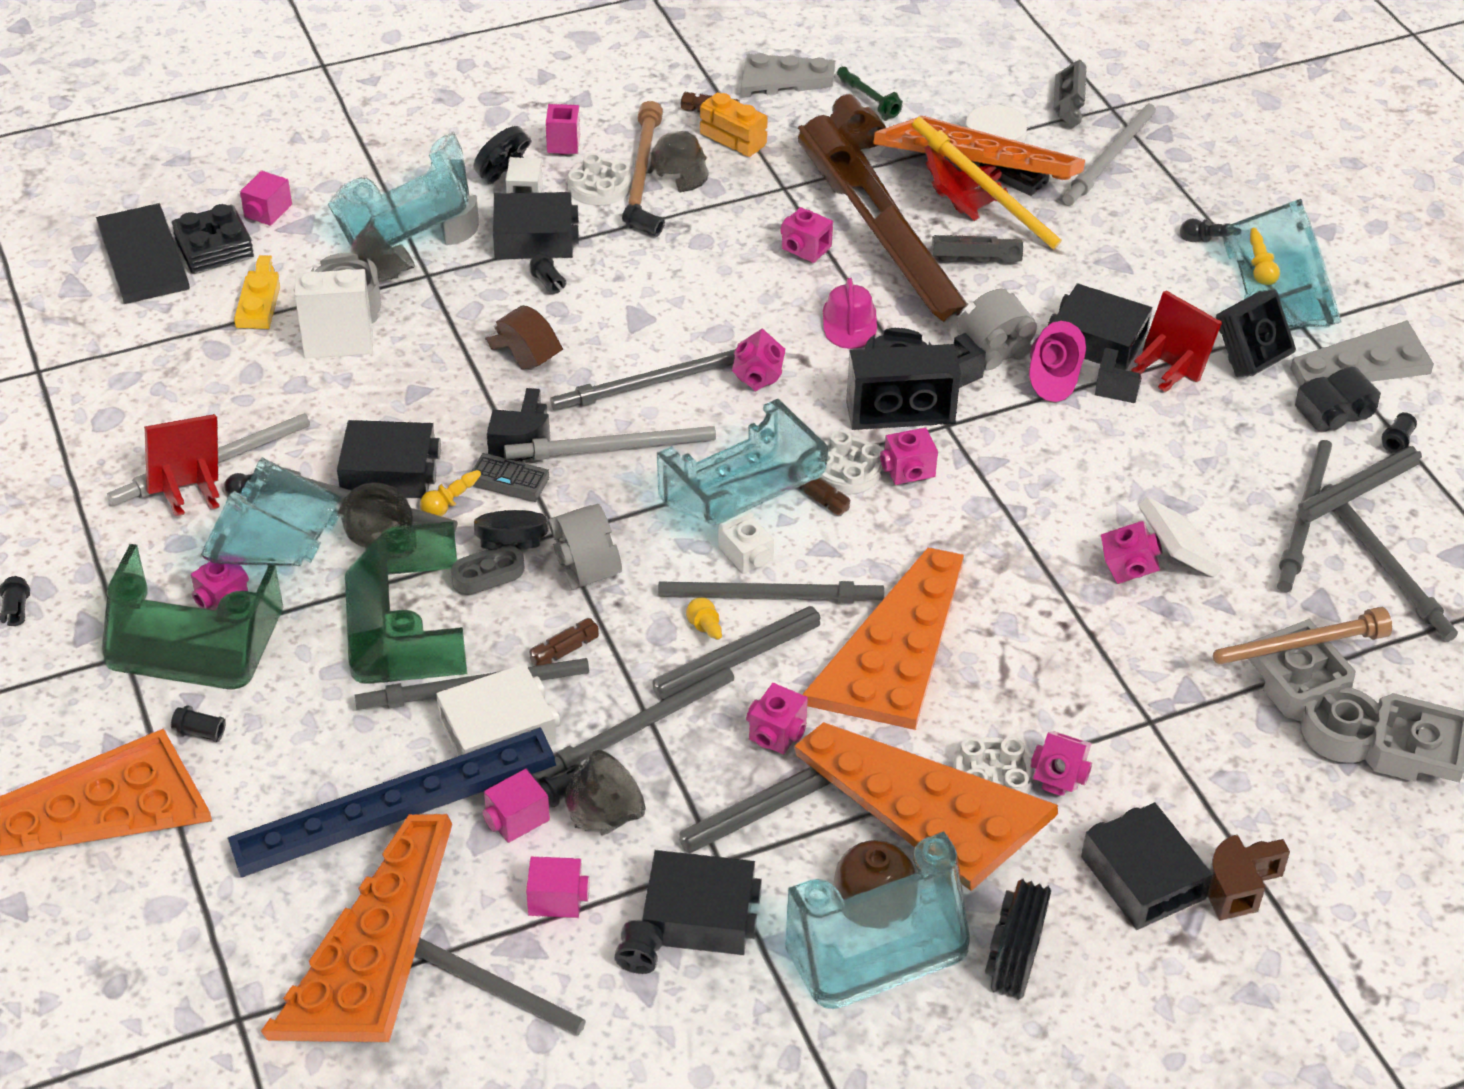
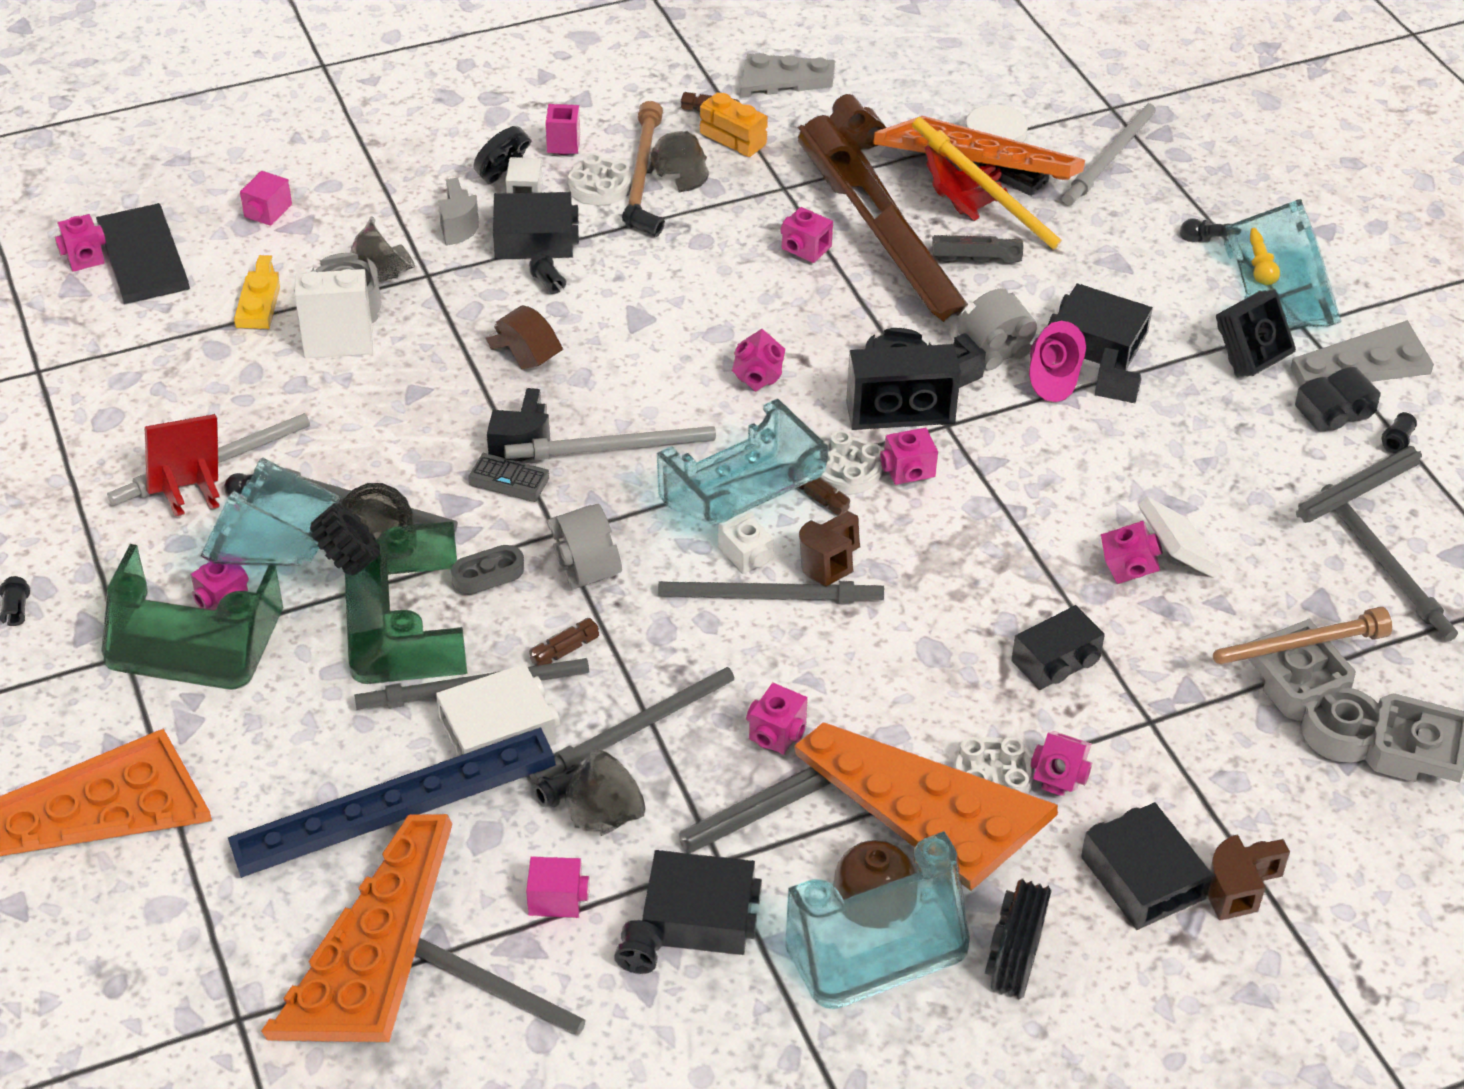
(81, 242): none -> dark pink brick
(188, 721): black pin -> none
(212, 238): black brick -> none
(344, 539): none -> black tyre
(389, 454): black brick -> none
(409, 207): clear light blue windscreen -> none
(439, 501): yellow bar -> none
(510, 527): black tile -> none
(516, 806): dark pink brick -> none
(588, 394): dark grey bar -> none
(704, 617): yellow bar -> none
(736, 652): dark grey axle -> none
(829, 547): none -> reddish brown brick
(849, 316): dark pink piece -> none
(888, 106): dark green piece -> none
(892, 654): orange wing -> none
(1058, 647): none -> black brick
(1070, 93): dark grey hinge -> none
(1181, 338): red plate -> none
(1292, 558): dark grey bar -> none

